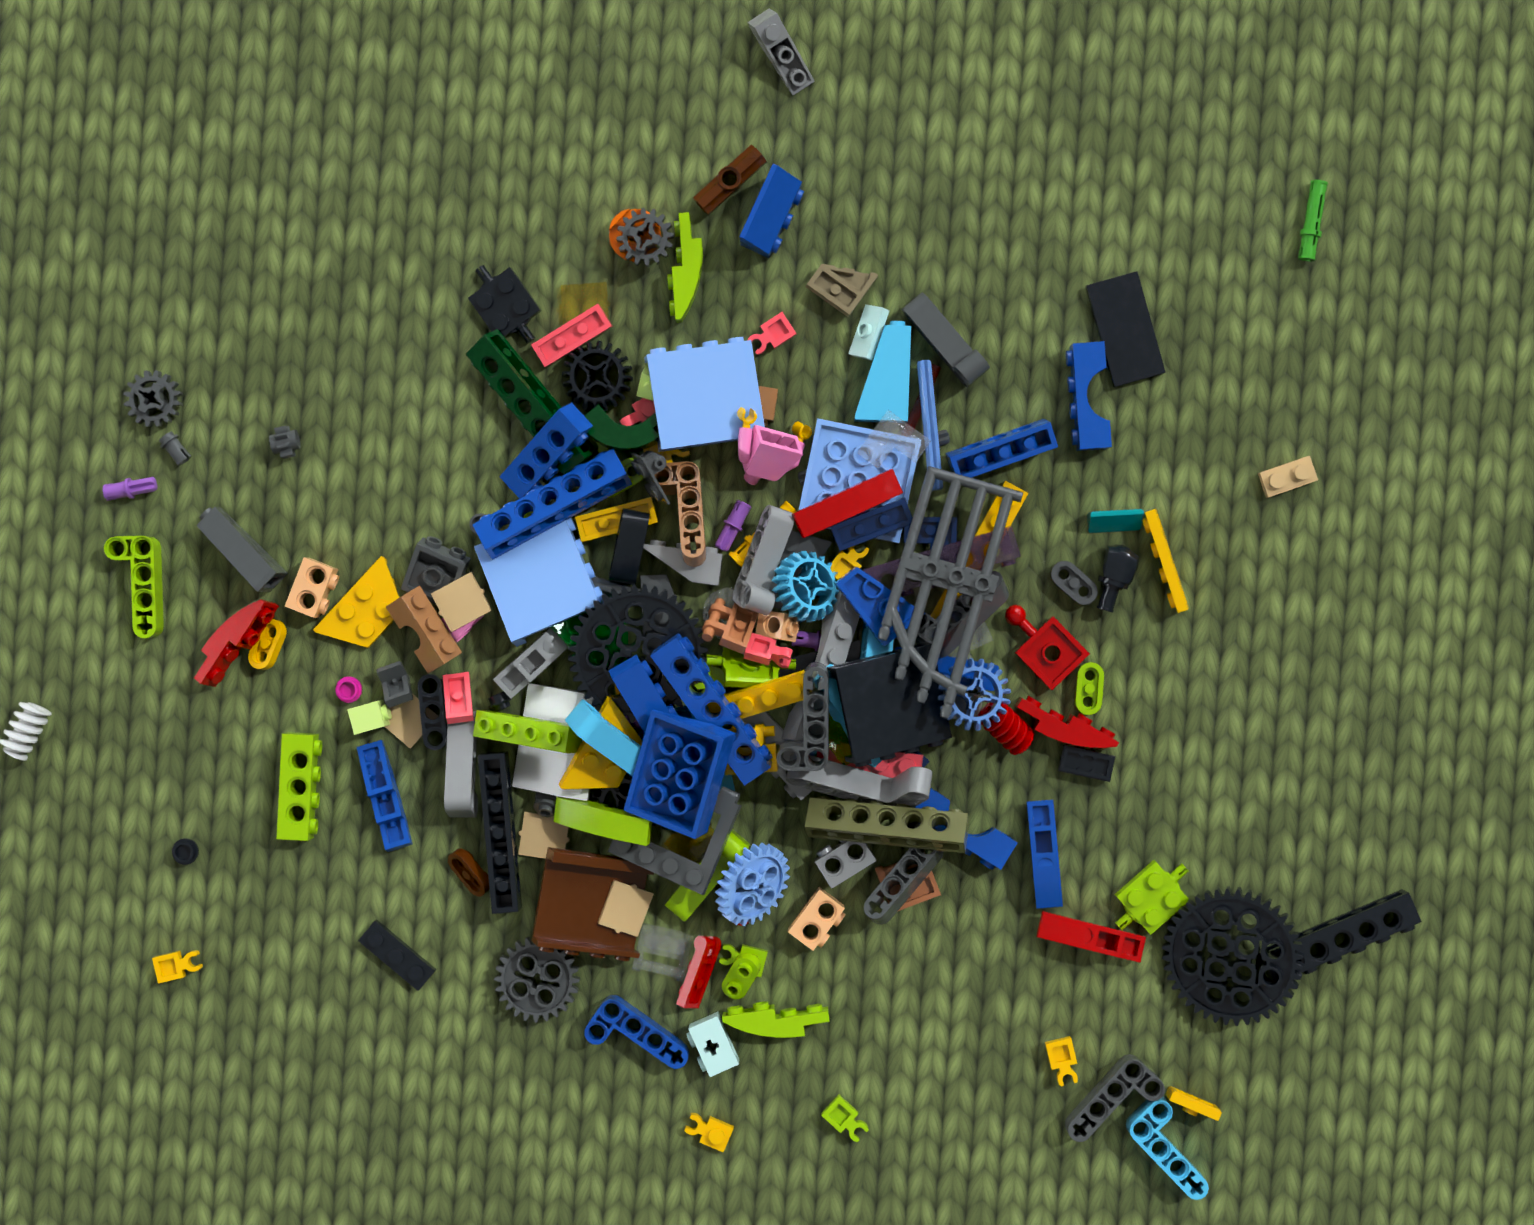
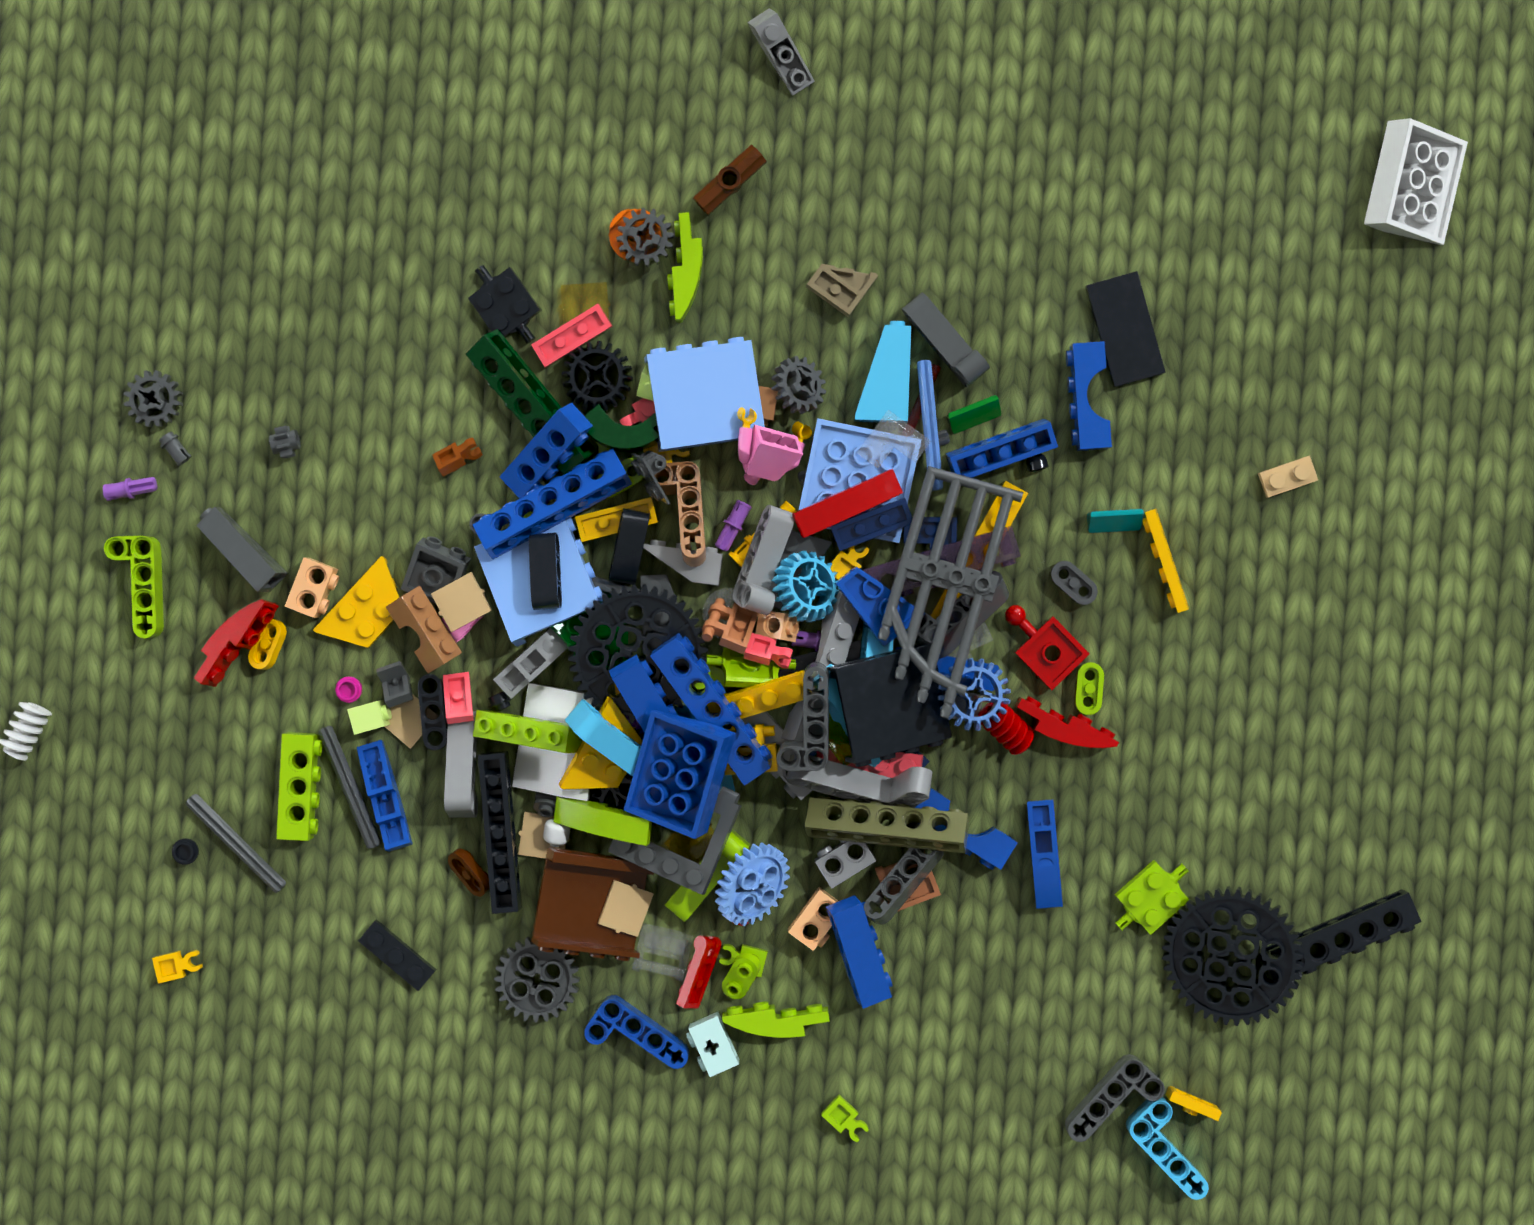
(236, 843): none -> dark grey axle
(349, 787): none -> dark grey axle
(453, 456): none -> dark orange plate
(545, 571): none -> black beam
(555, 833): none -> white piece
(714, 1132): yellow plate -> none
(771, 212): blue slope -> none
(776, 332): coral plate -> none
(798, 385): none -> dark grey gear
(859, 951): none -> blue brick
(868, 332): light aqua plate -> none
(974, 414): none -> green slope
(1037, 463): none -> black hinge
(1061, 1056): yellow plate -> none
(1086, 763): black plate -> none
(1091, 936): red slope -> none
(1118, 573): black piece -> none
(1311, 229): bright green pin -> none
(1415, 181): none -> white slope

